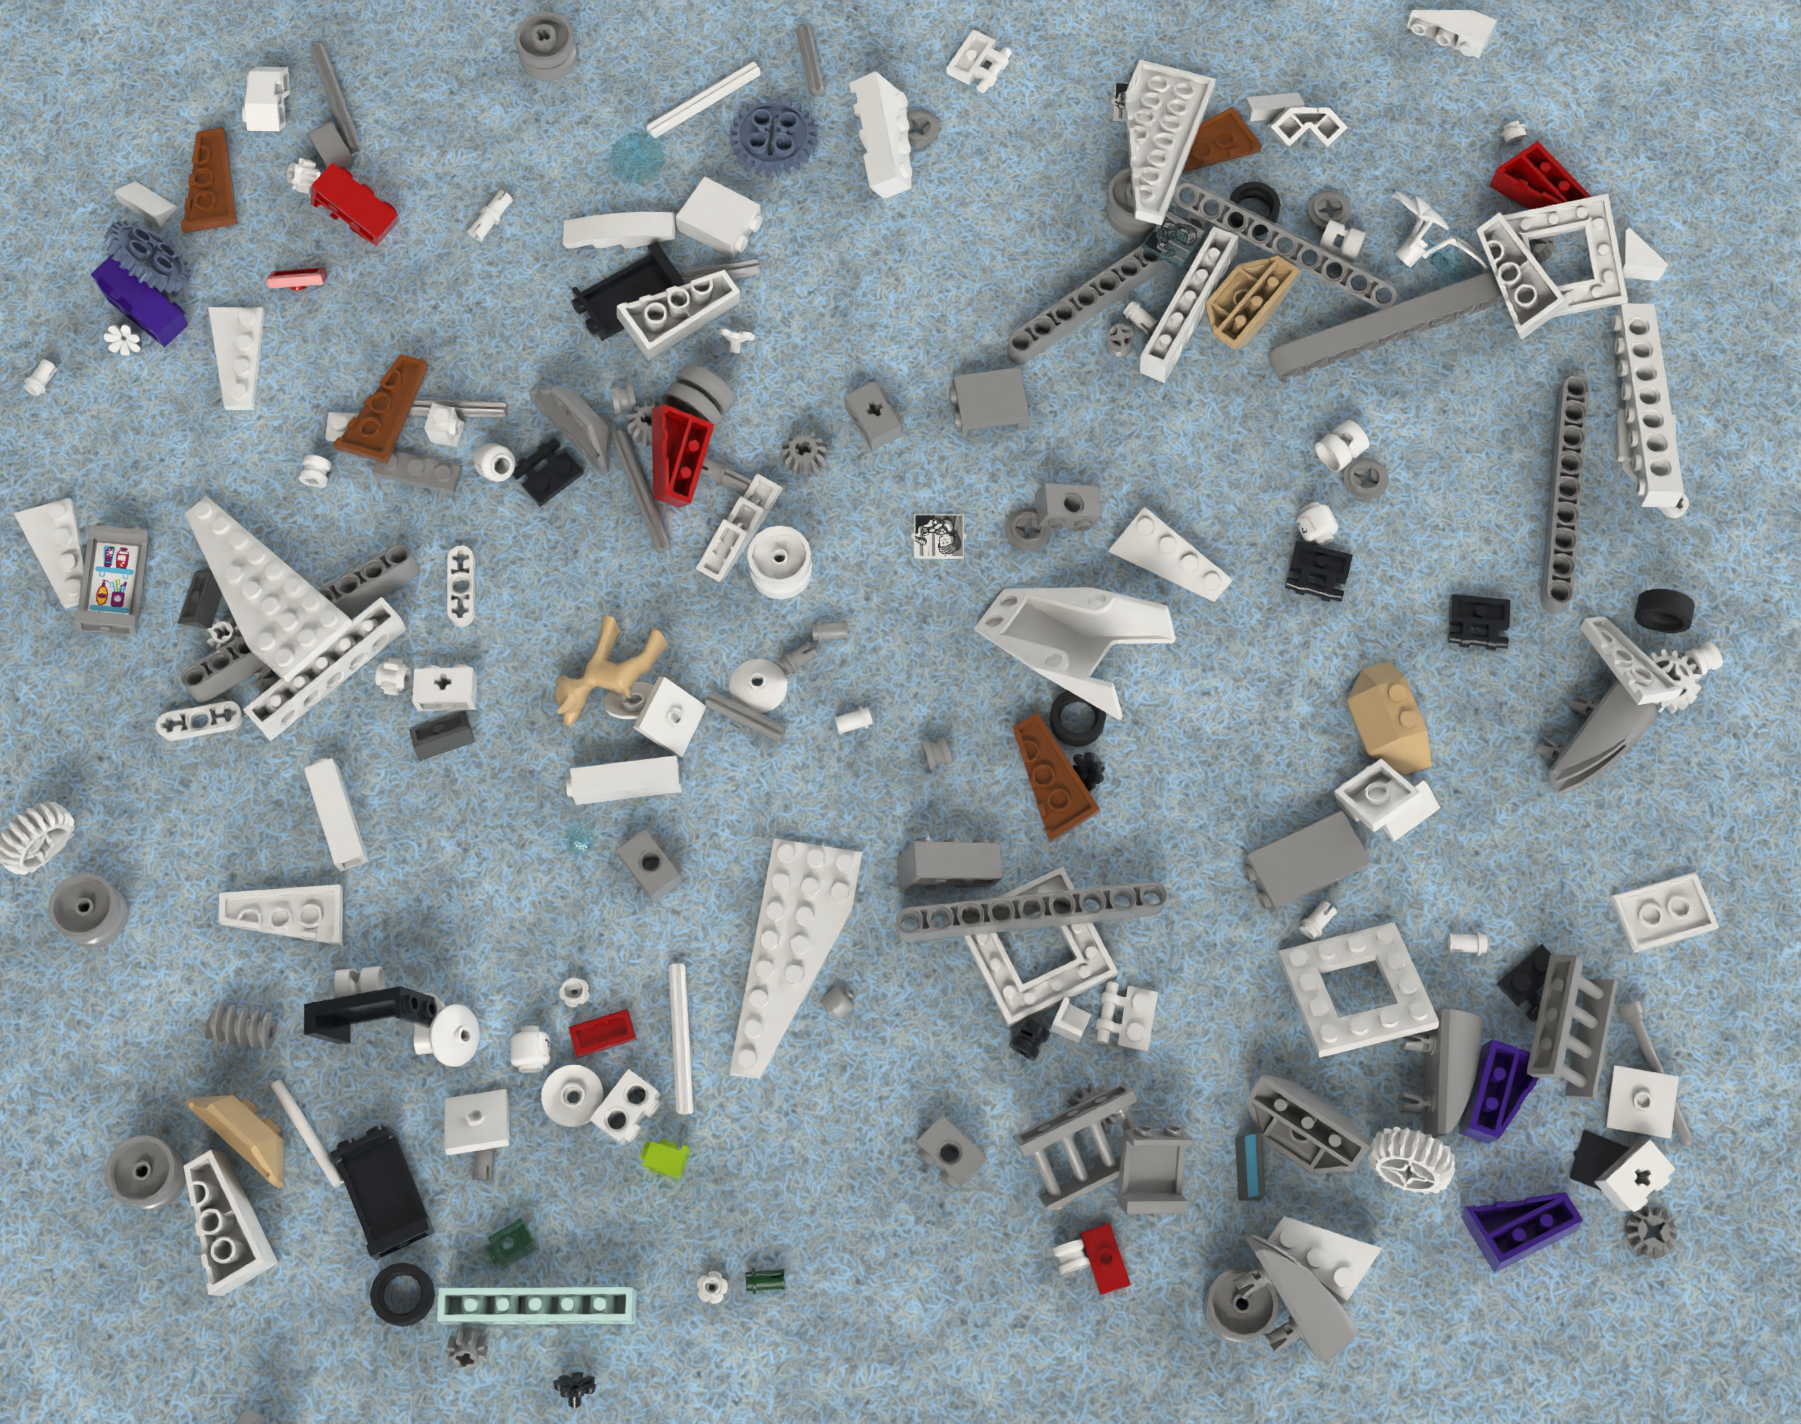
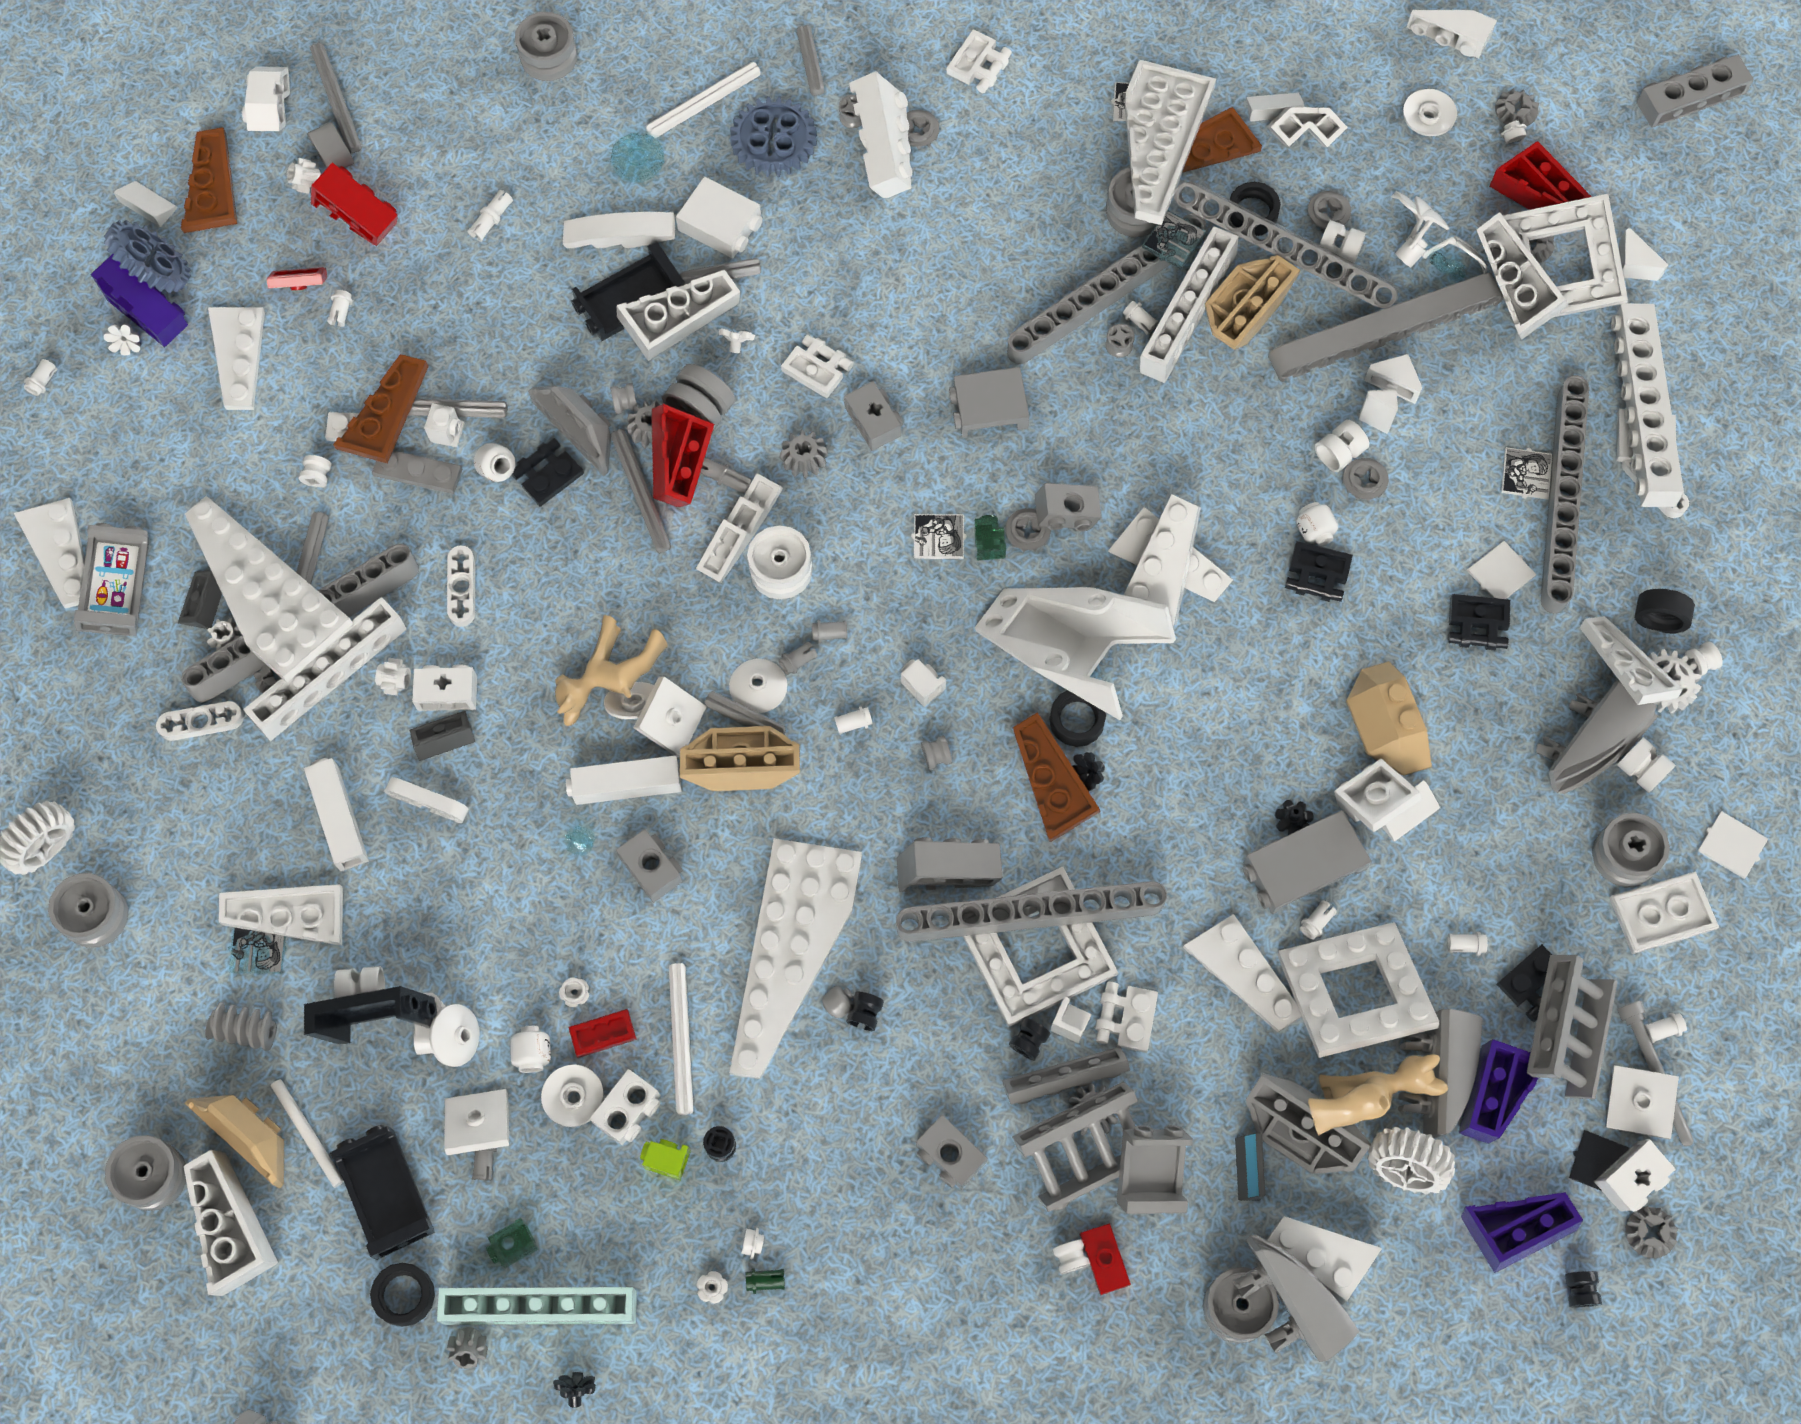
(256, 952): none -> piece
(312, 546): none -> light grey axle
(339, 307): none -> white pin
(421, 797): none -> white beam
(722, 1149): none -> black wheel
(740, 759): none -> tan wedge
(752, 1242): none -> white plate
(814, 372): none -> white plate
(845, 107): none -> light grey wheel
(865, 1010): none -> black wheel
(922, 681): none -> white brick
(989, 538): none -> clear green brick
(1065, 1075): none -> light grey plate
(1166, 559): none -> white wedge
(1239, 964): none -> white wing
(1293, 817): none -> black plant
(1370, 1093): none -> tan animal
(1379, 409): none -> white slope
(1396, 375): none -> white slope
(1431, 103): none -> white dish
(1501, 572): none -> white piece
(1506, 104): none -> light grey gear
(1526, 473): none -> piece
(1583, 1289): none -> black wheel
(1630, 850): none -> light grey wheel
(1646, 765): none -> white wheel
(1666, 1027): none -> white pin
(1694, 90): none -> light grey brick
(1733, 844): none -> white piece

